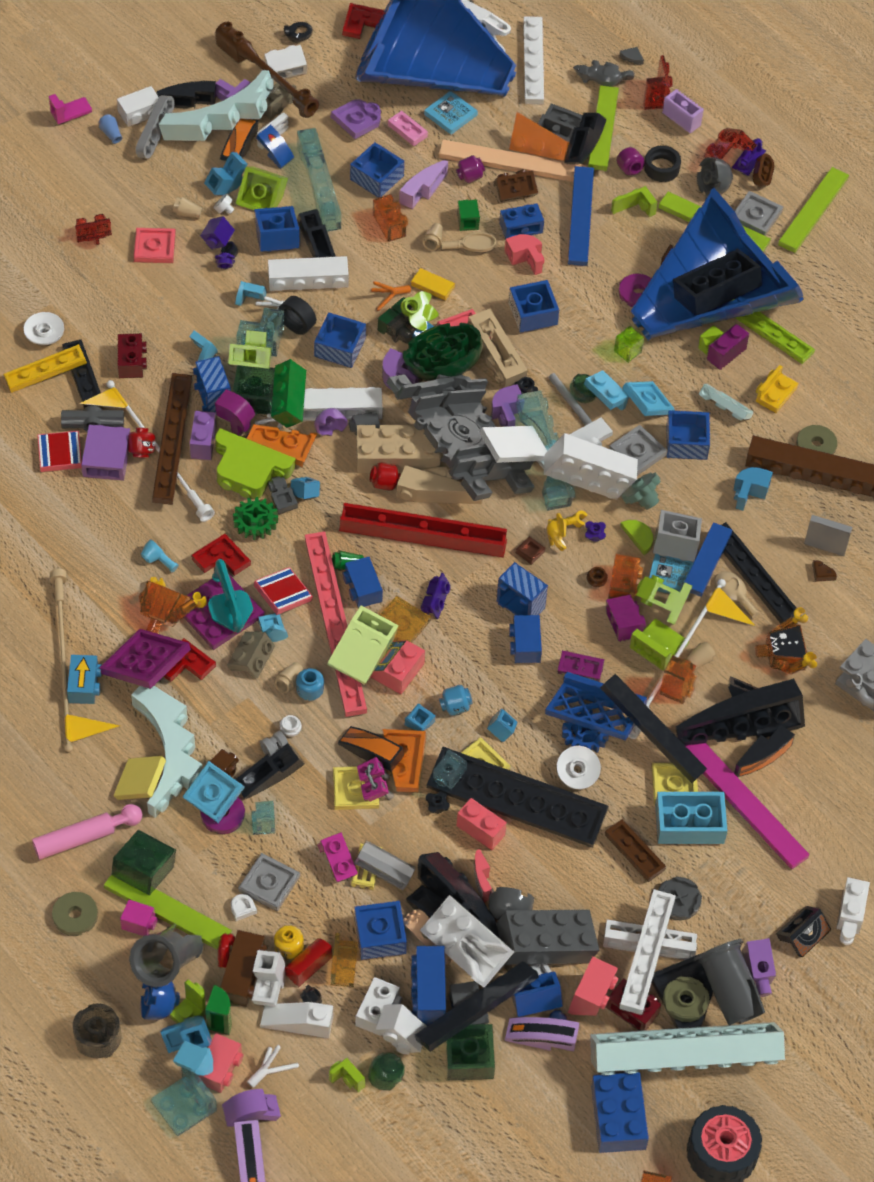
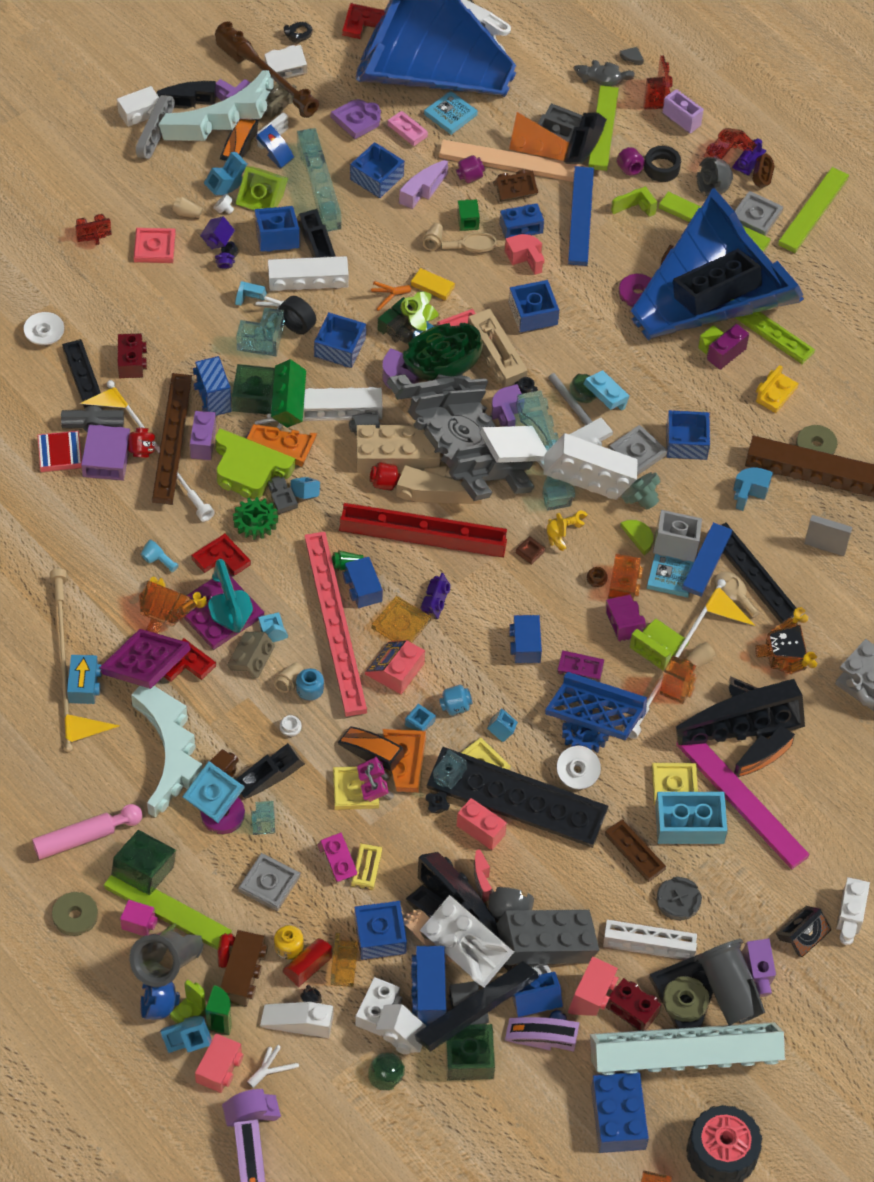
(44, 368): yellow tile -> none
(68, 111): dark pink bracket -> none
(97, 1031): clear smoke brick -> none
(110, 128): medium blue cone -> none
(139, 778): light yellow tile -> none
(185, 1102): clear light blue bracket -> none
(194, 1058): medium azure tile -> none
(207, 347): medium azure tile -> none
(234, 410): magenta brick -> none
(242, 907): white tile -> none
(253, 353): lime tile -> none
(270, 976): white brick -> none
(273, 744): light grey wheel -> none
(283, 590): tile -> none
(330, 420): medium lavender hair -> none
(350, 1074): lime bracket -> none
(363, 645): yellowish green slope -> none
(384, 865): light grey piece -> none
(389, 217): clear orange brick -> none
(521, 591): blue container -> none
(533, 60): white plate -> none
(595, 535): dark purple plate -> none
(629, 344): clear neon green brick -> none
(647, 952): white plate -> none
(648, 398): medium azure tile -> none
(648, 587): lime tile -> none
(653, 728): black tile -> none
(725, 402): light aqua hinge -> none
(823, 572): reddish brown tile -> none

